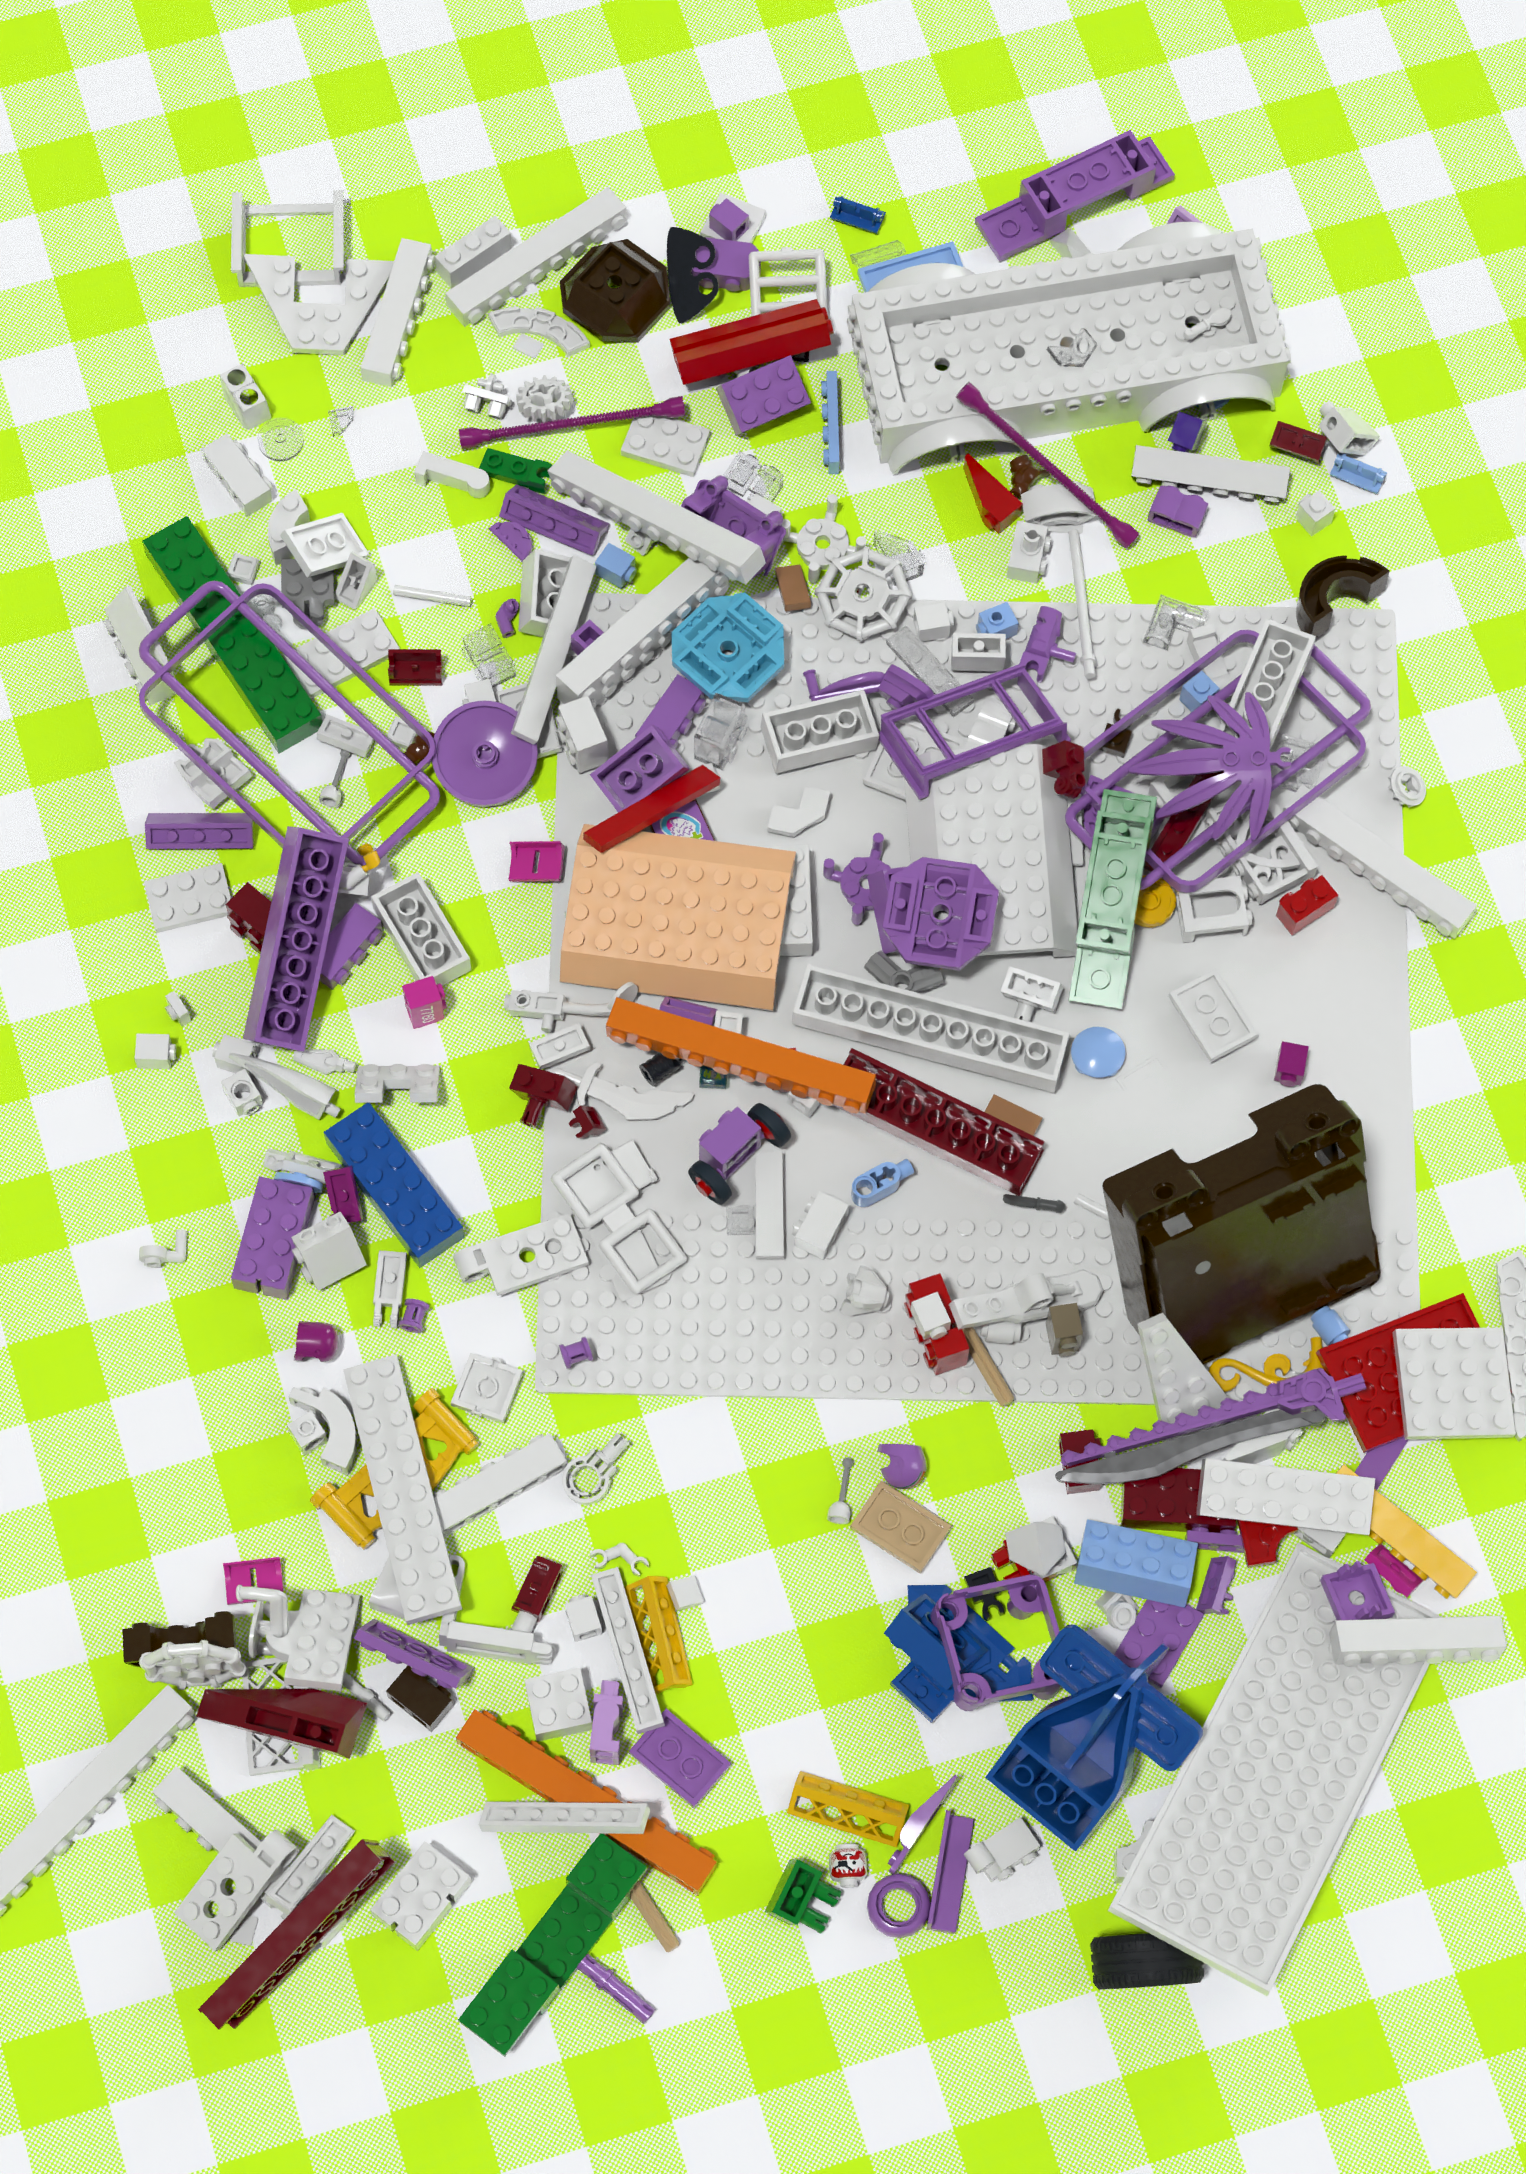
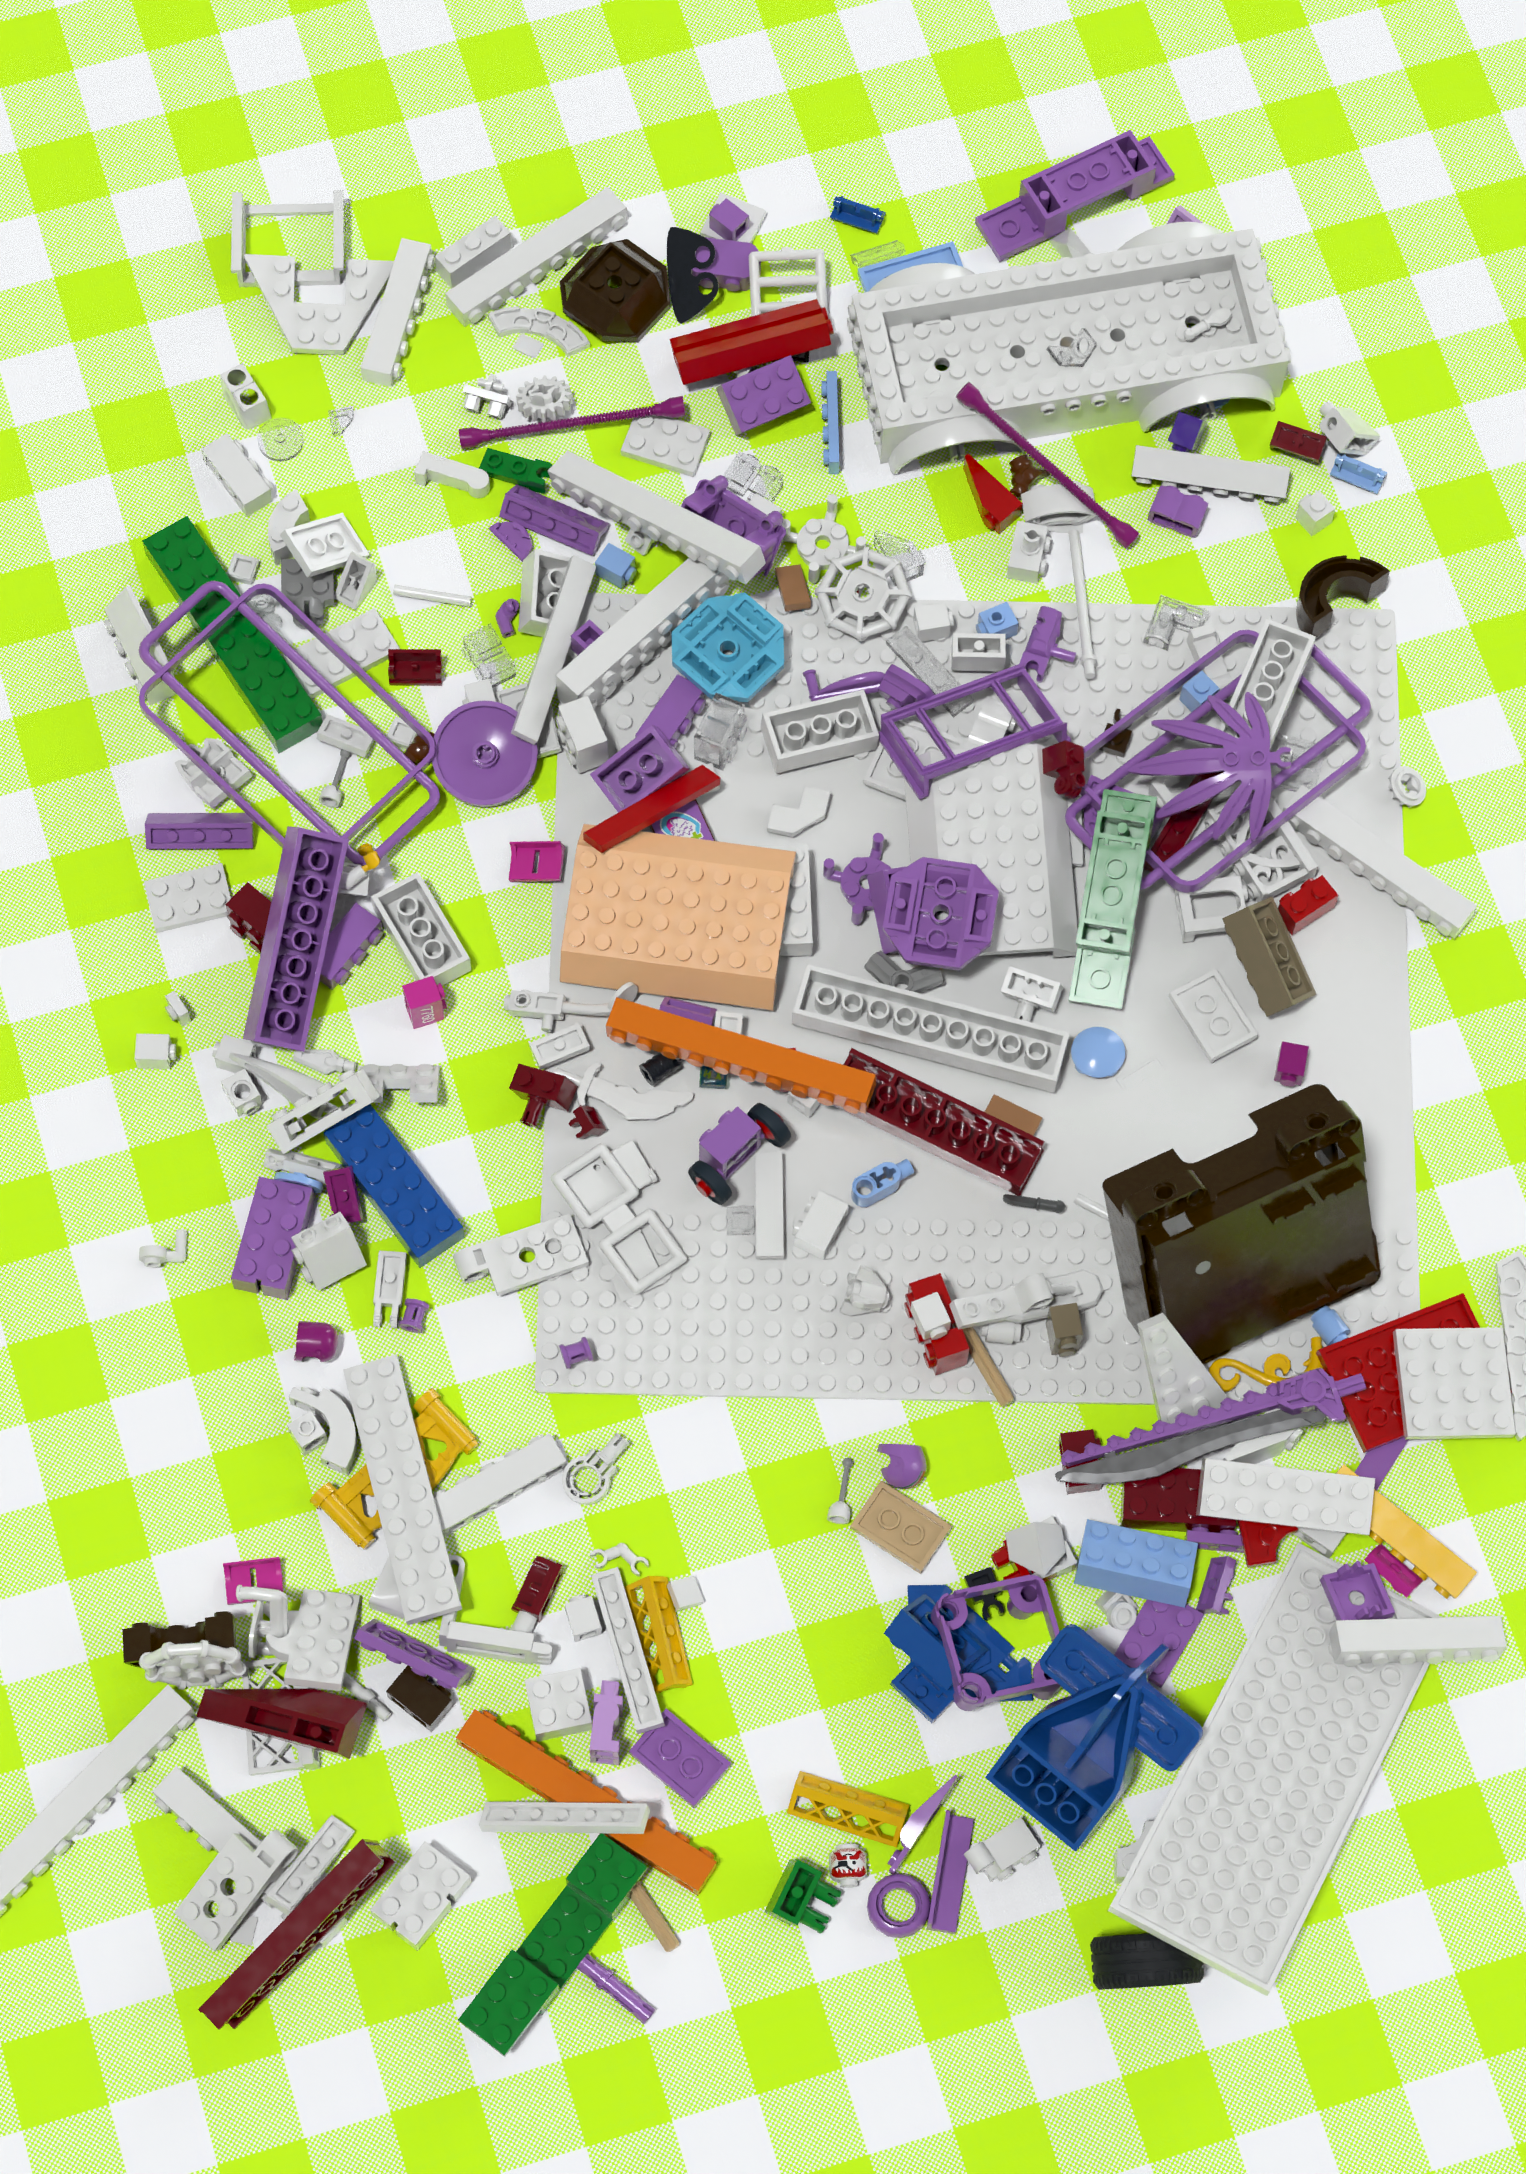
(358, 1088): none -> white brick
(486, 1387): white plate -> none
(1155, 904): yellow tile -> none
(1269, 956): none -> dark tan slope

